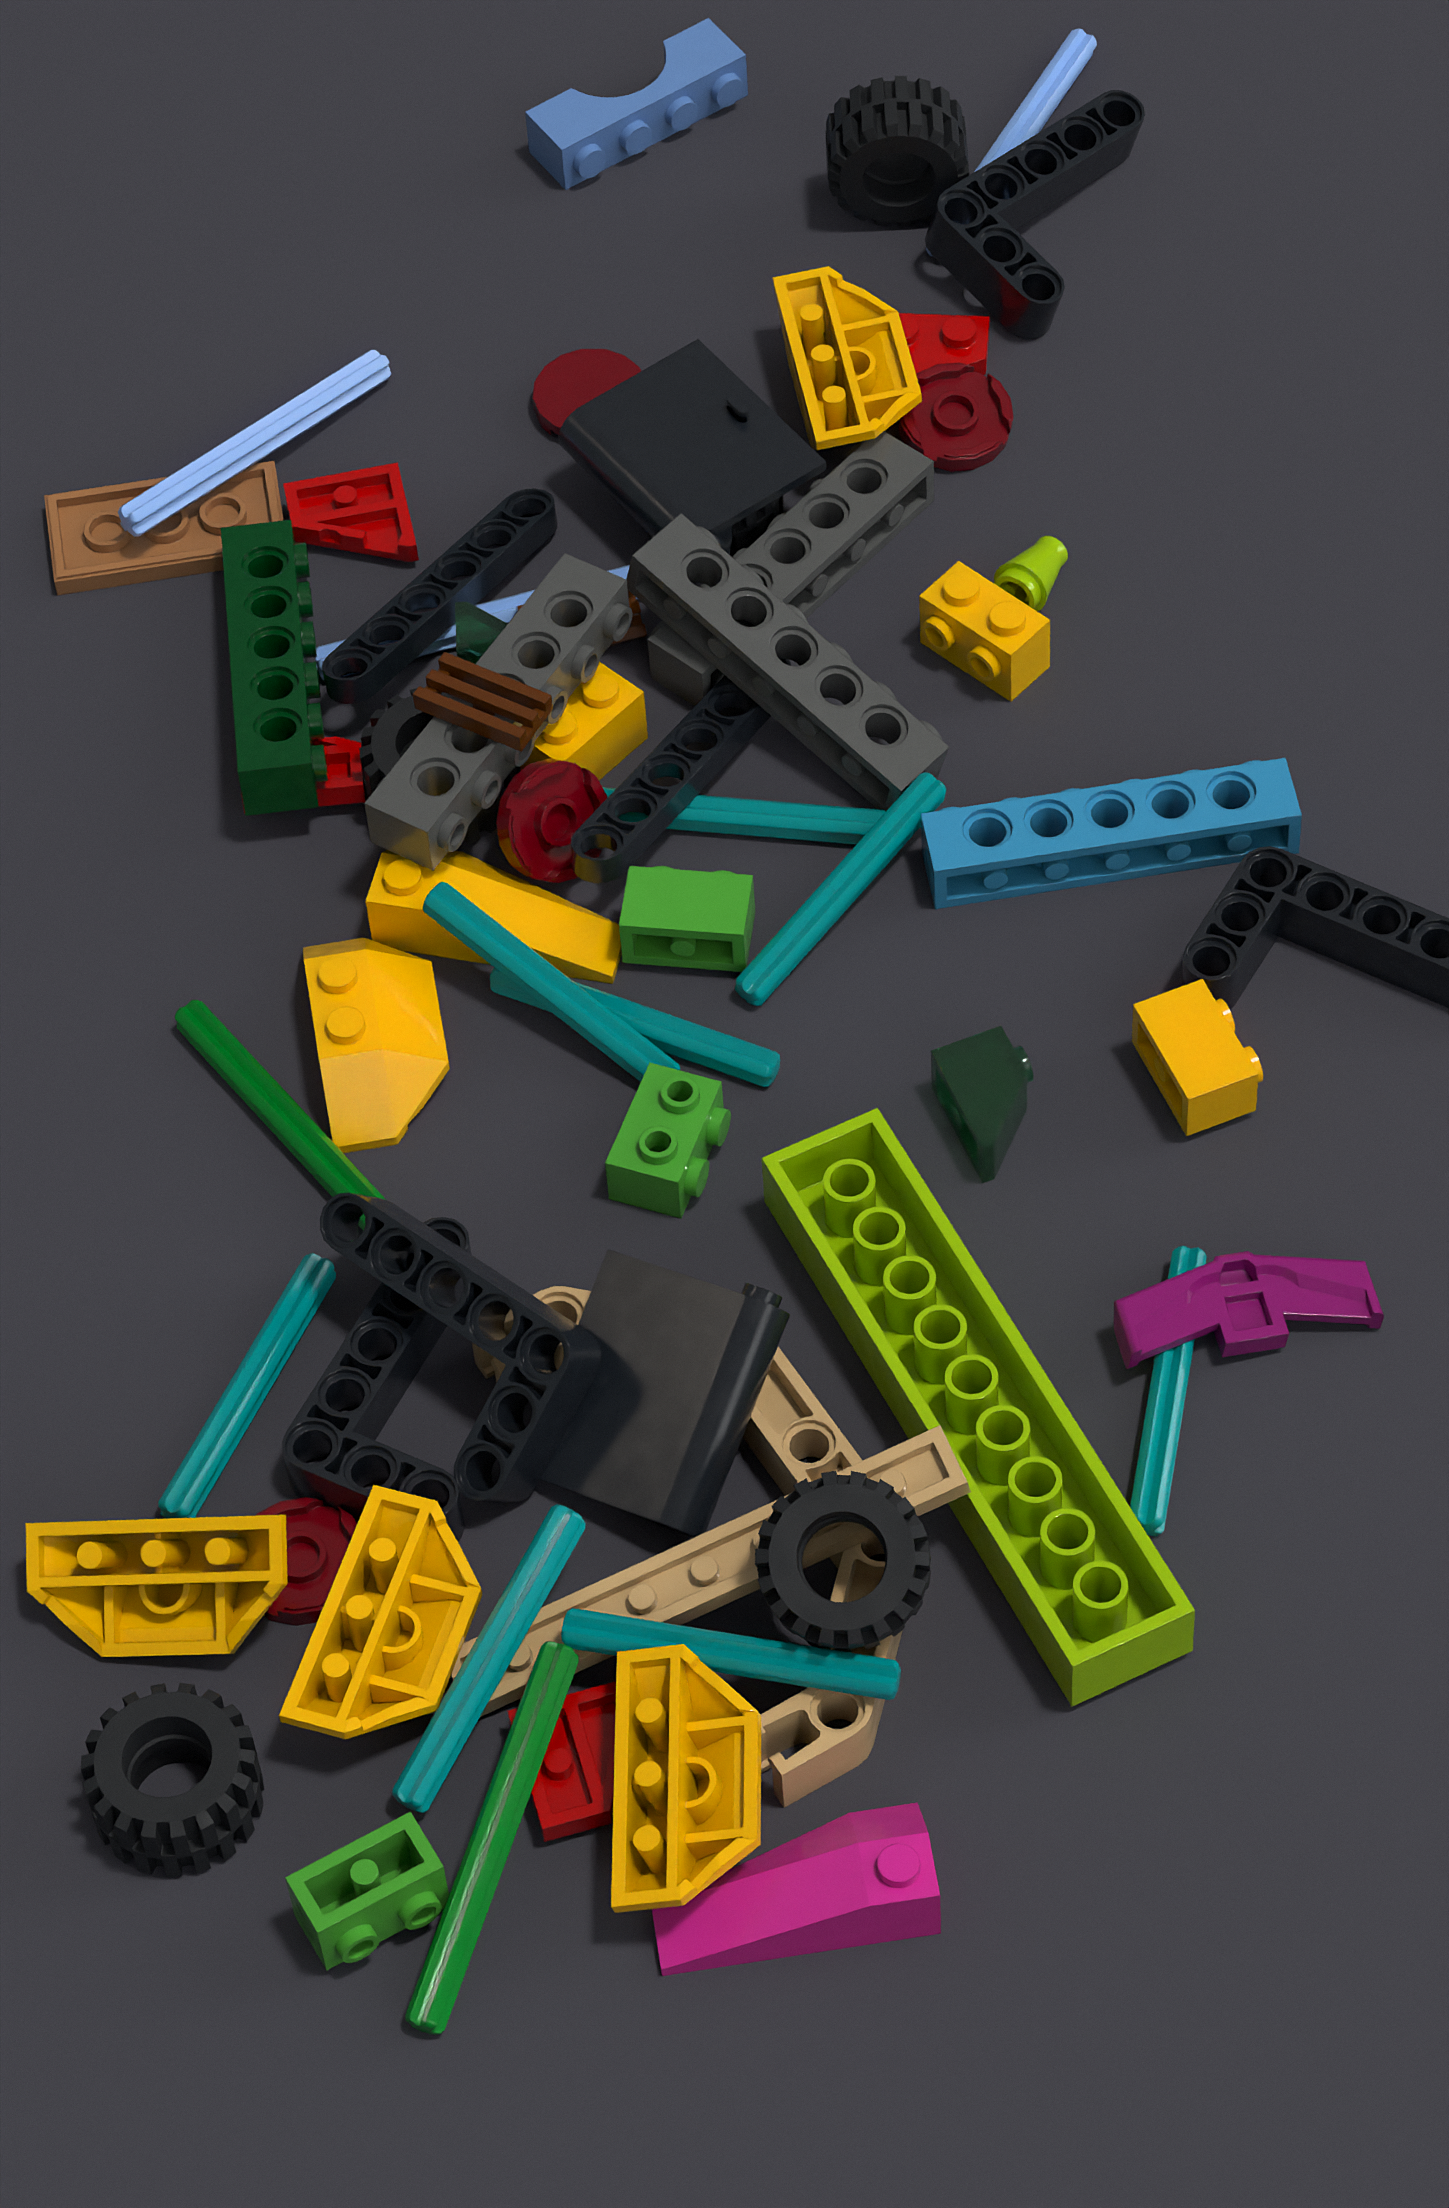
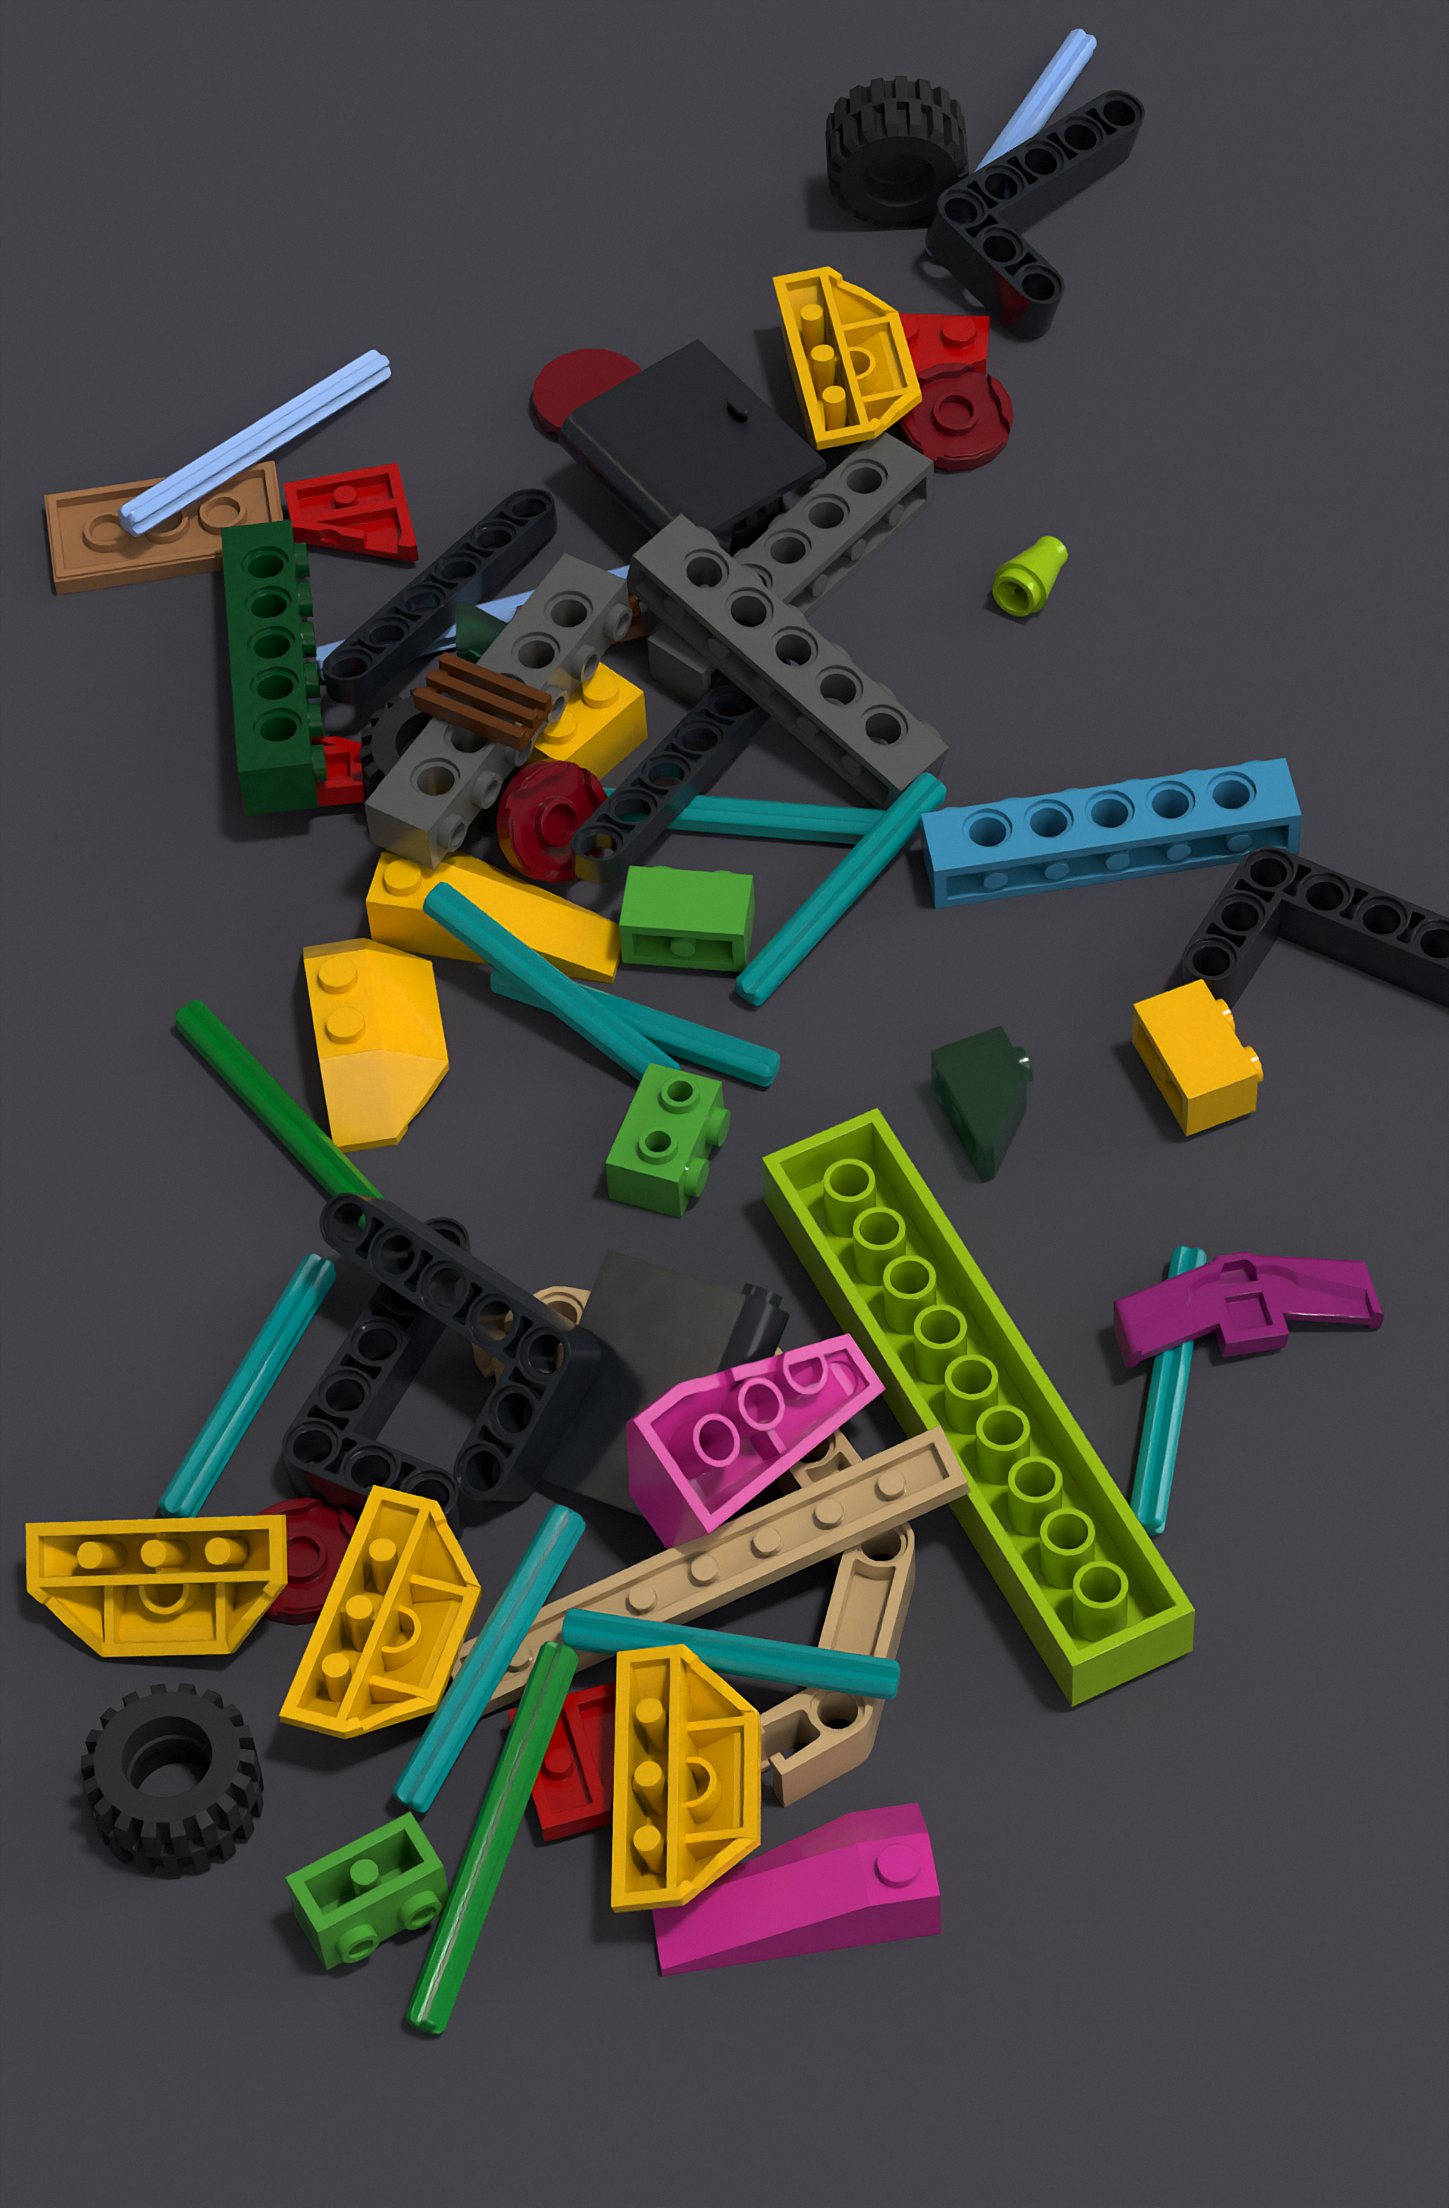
(586, 134): medium blue arch -> none
(734, 1432): none -> dark pink wedge
(832, 1501): black tyre -> none
(984, 631): yellow brick -> none

